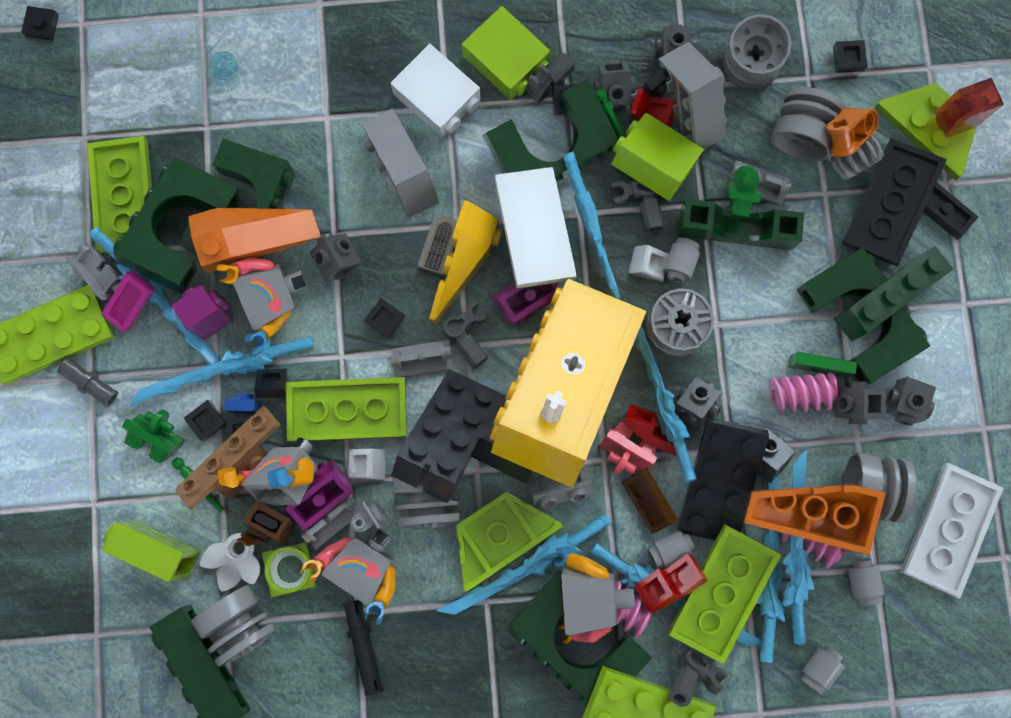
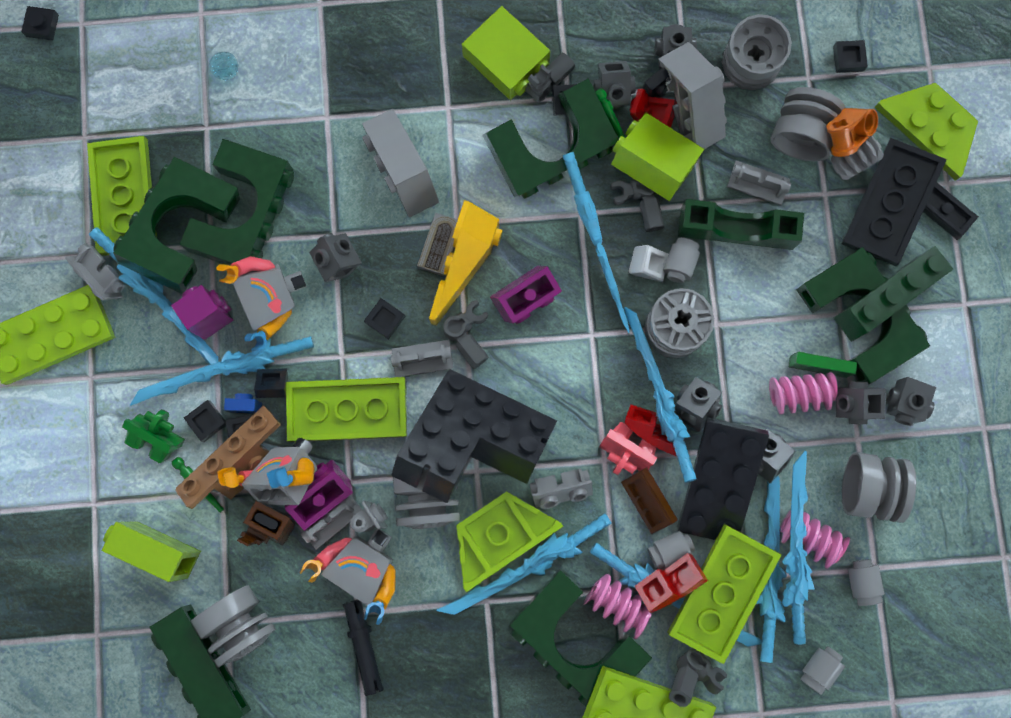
(87, 382): dark grey pin -> none
(128, 301): dark pink tile -> none
(231, 565): white plate -> none
(240, 233): orange wedge -> none
(272, 558): lime piece -> none
(367, 464): white slope -> none
(436, 91): white brick -> none
(535, 227): white tile -> none
(566, 382): yellow piece -> none
(589, 598): light grey torso -> none
(743, 190): green hips -> none
(825, 514): orange wedge -> none
(951, 530): white tile -> none
(968, 107): clear red brick -> none

